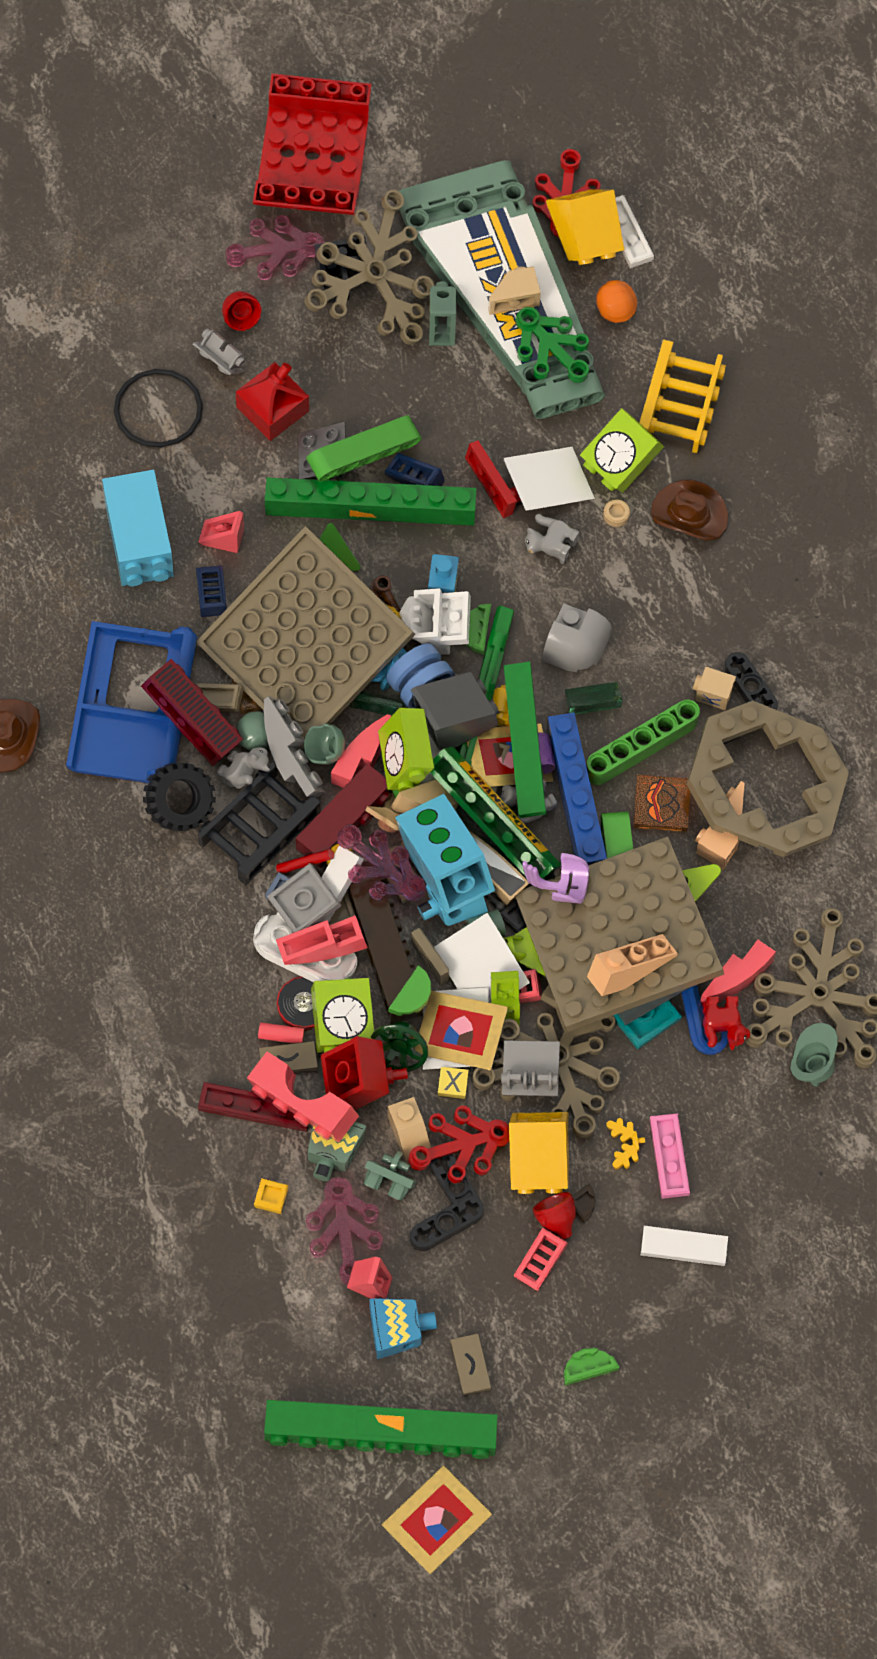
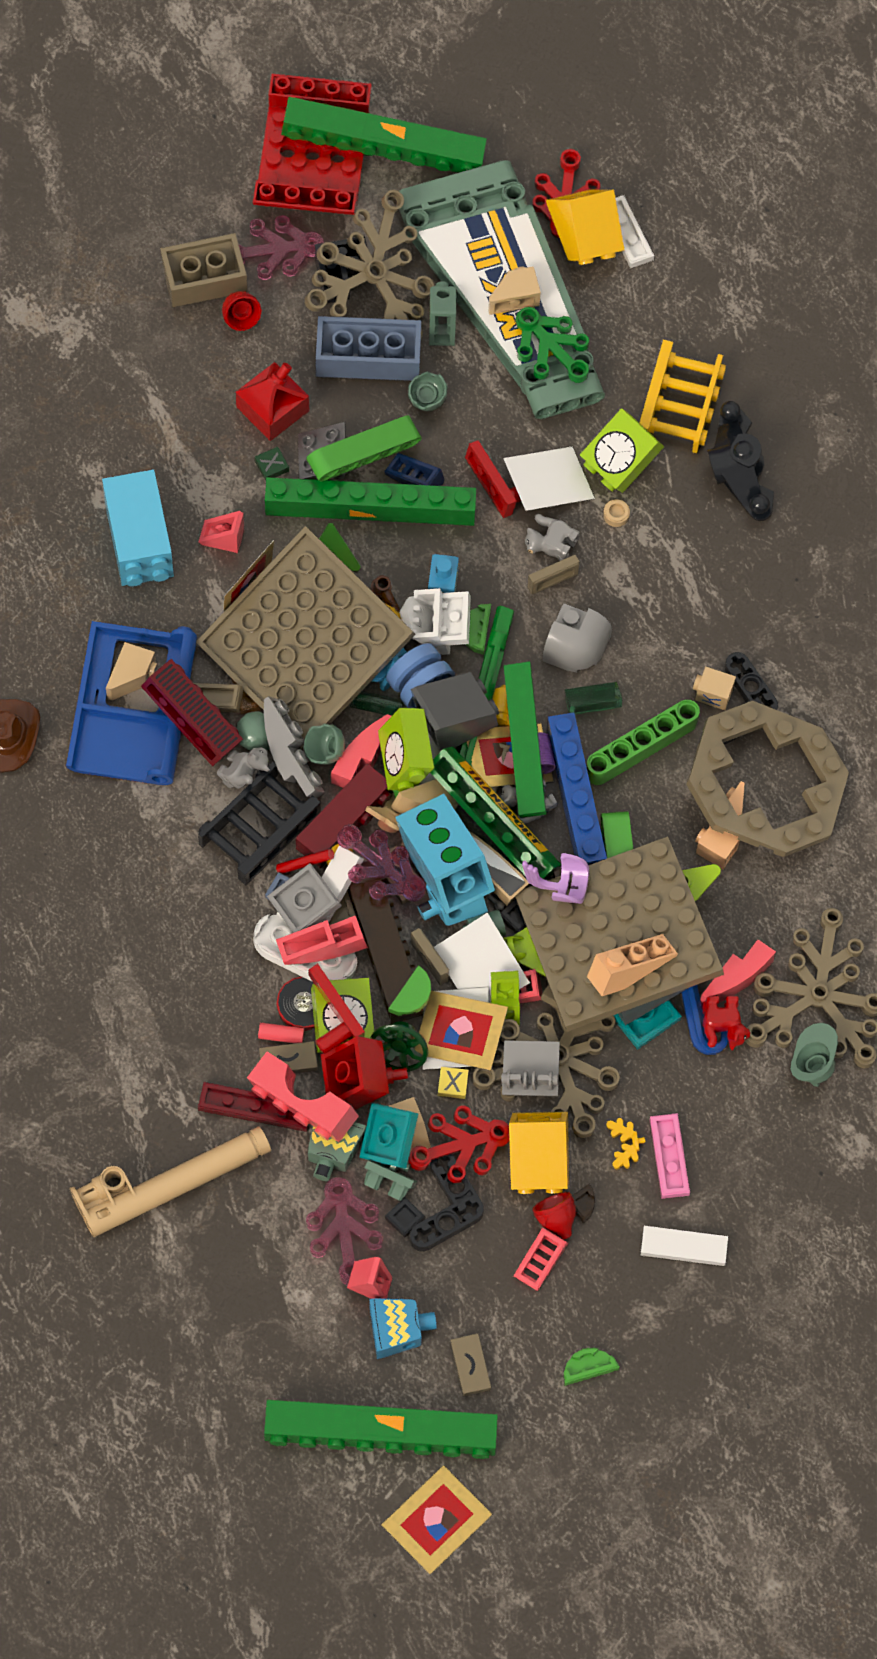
(109, 1206): none -> tan piece
(130, 671): none -> tan slope
(165, 443): black piece -> none
(201, 793): black tyre -> none
(203, 270): none -> dark tan slope
(211, 608): dark blue slope -> none
(228, 360): light grey hinge -> none
(249, 576): none -> sticker
(271, 463): none -> dark green tile
(271, 1196): yellow tile -> none
(349, 1025): none -> red piece
(368, 348): none -> sand blue slope
(382, 136): none -> green brick
(389, 1135): none -> teal tile
(404, 1217): none -> black tile
(427, 391): none -> sand green hair
(553, 574): none -> dark tan tile
(616, 301): orange hair -> none
(661, 803): clear orange tile -> none
(691, 509): reddish brown hat -> none
(739, 461): none -> black piece

